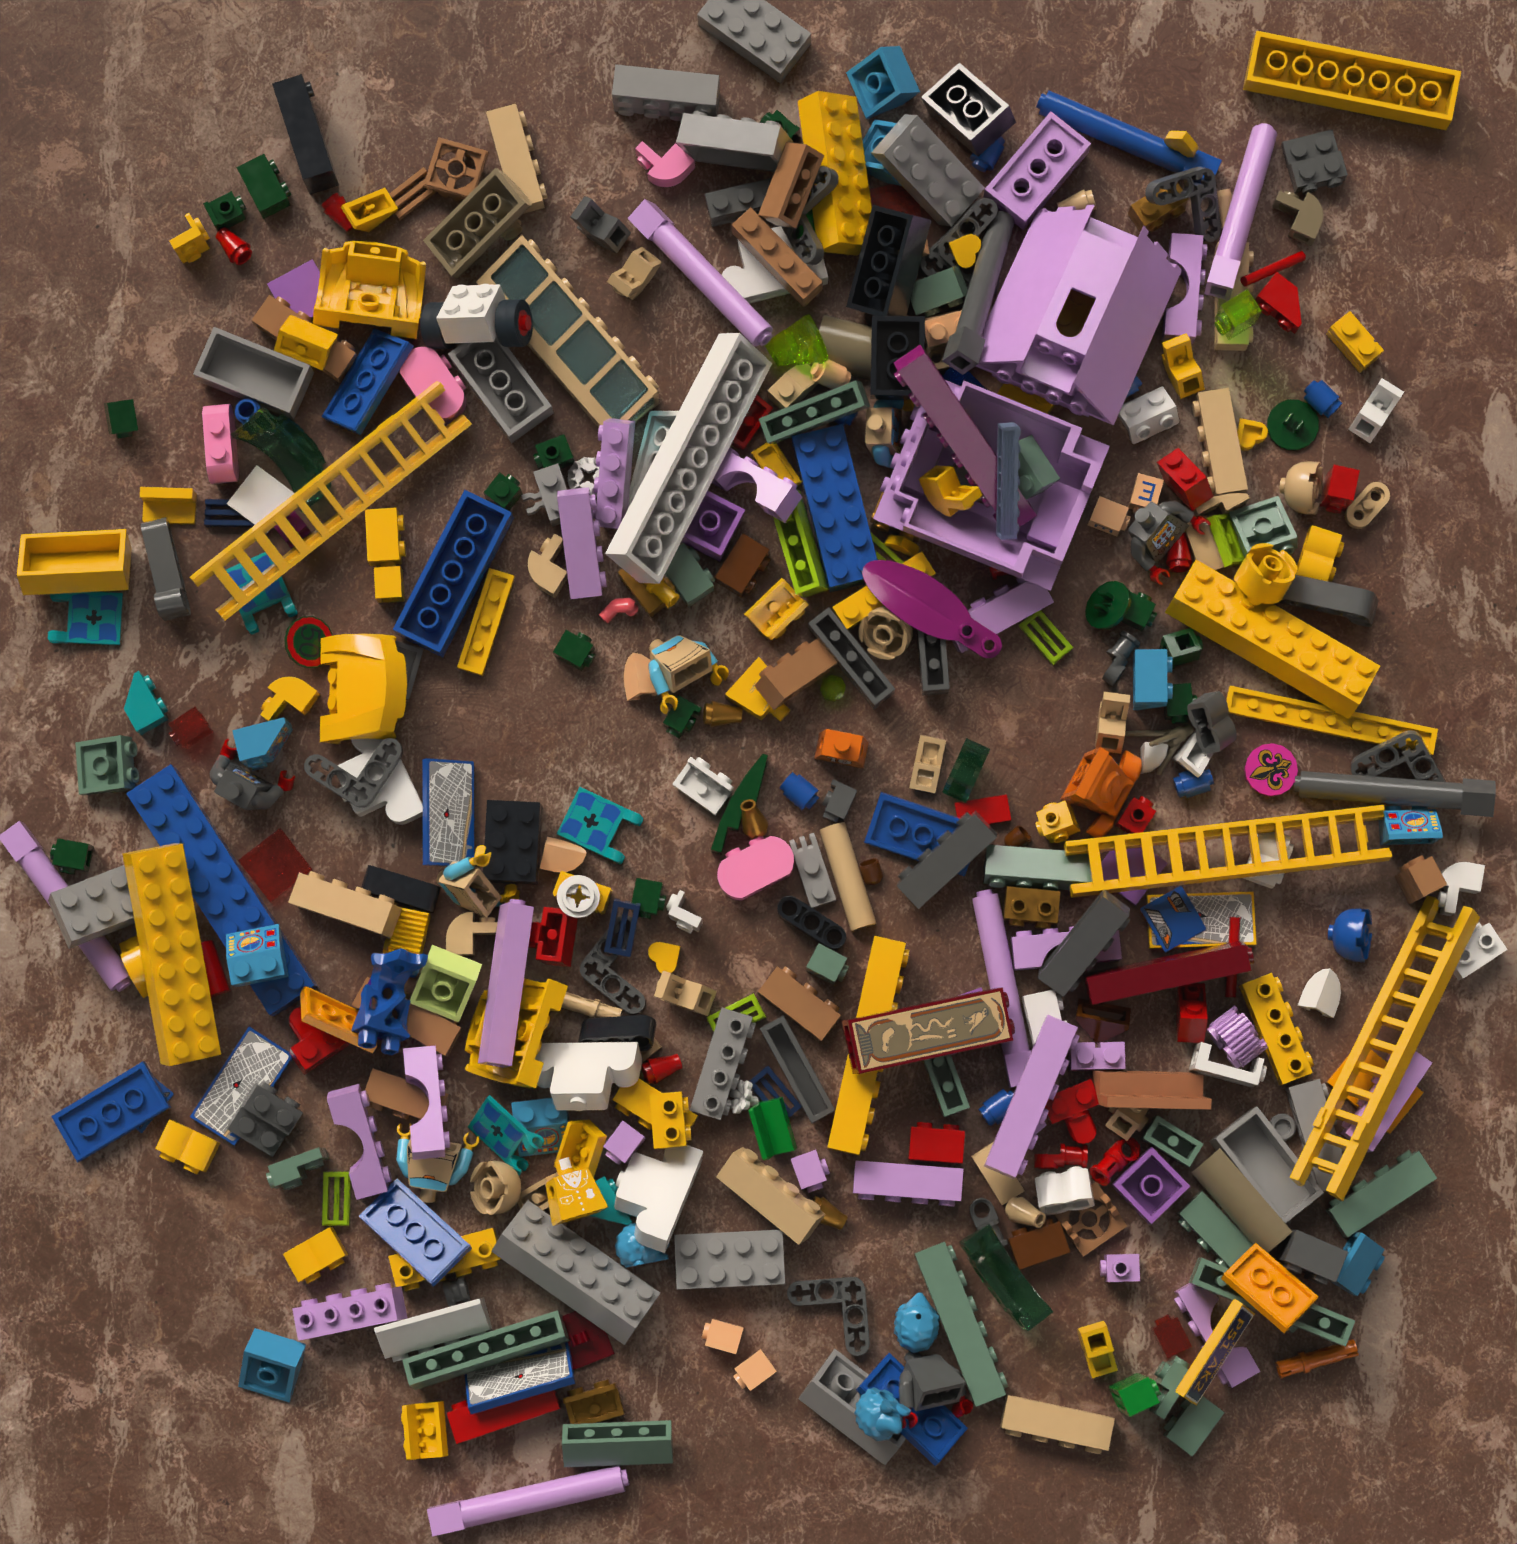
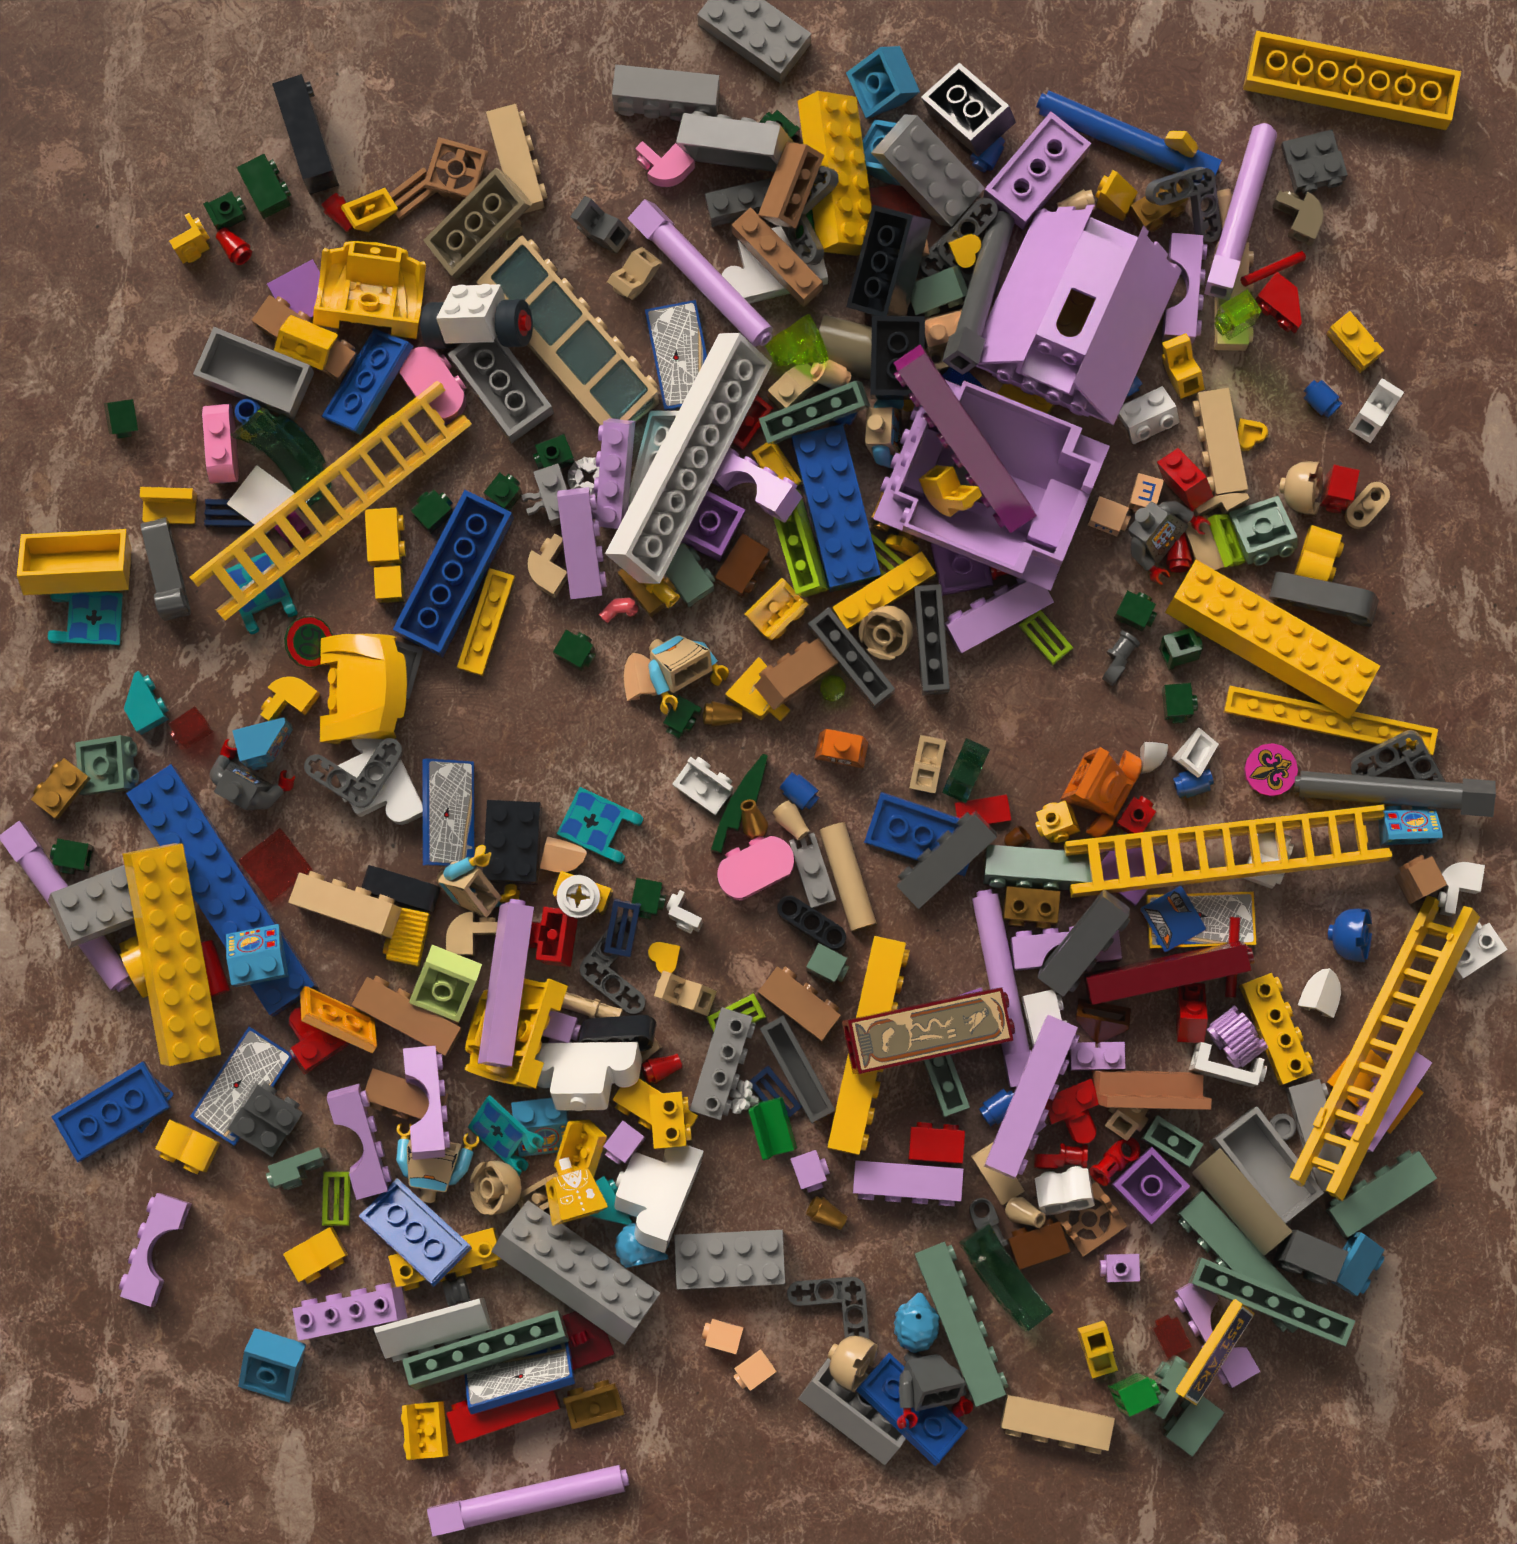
(60, 788): none -> pearl gold bracket
(142, 1281): none -> lavender arch
(375, 1012): blue hips -> none
(432, 510): none -> dark green brick
(561, 1028): none -> lavender brick
(617, 1443): sand green brick -> none
(676, 349): none -> tile
(771, 1195): tan brick -> none
(790, 818): none -> tan cone
(838, 801): dark grey brick -> none
(851, 1361): none -> tan cylinder
(871, 871): reddish brown piece -> none
(880, 1414): dark azure animal -> none
(927, 605): magenta plant -> none
(958, 572): none -> medium lavender tile
(1007, 480): sand blue piece -> none
(1035, 469): sand green brick -> none
(1108, 605): dark green piece -> none
(1112, 722): tan brick -> none
(1115, 195): none -> yellow slope
(1150, 678): dark azure slope -> none
(1171, 736): dark tan plant -> none
(1212, 723): dark grey brick -> none
(1265, 574): yellow brick -> none
(1269, 1287): light orange tile -> none
(1292, 424): dark green piece -> none
(1306, 1361): orange pin -> none

